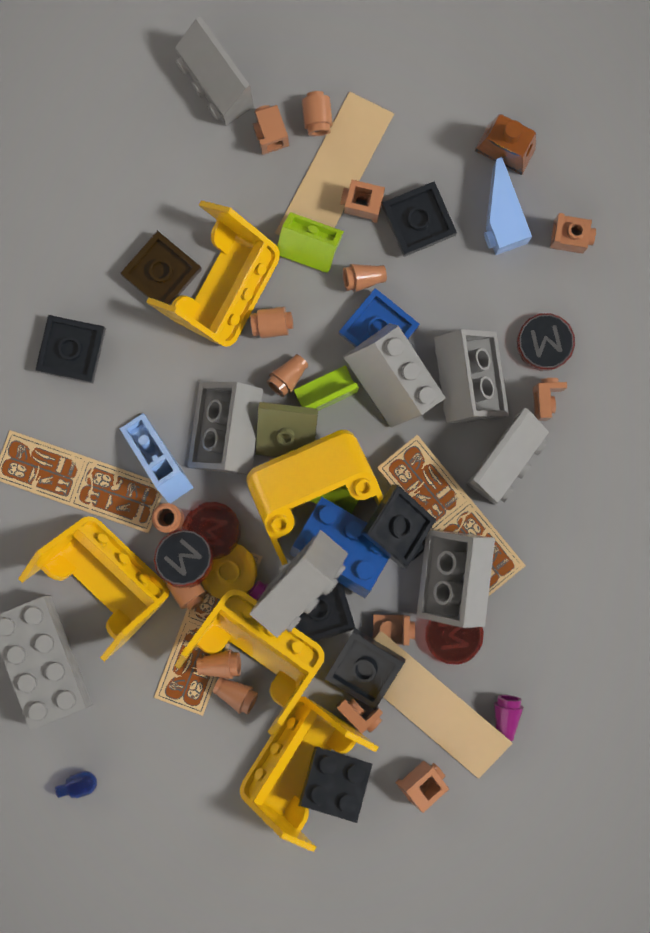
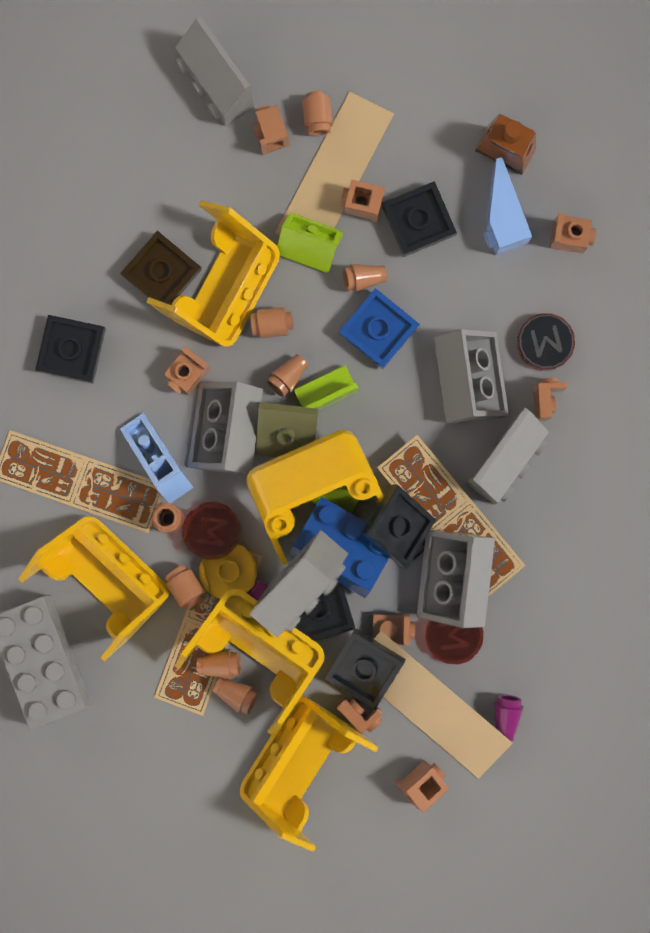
(77, 785): clear blue cylinder -> none
(183, 558): black tile -> none
(197, 370): none -> nougat brick
(335, 784): black plate -> none
(394, 376): light grey slope -> none

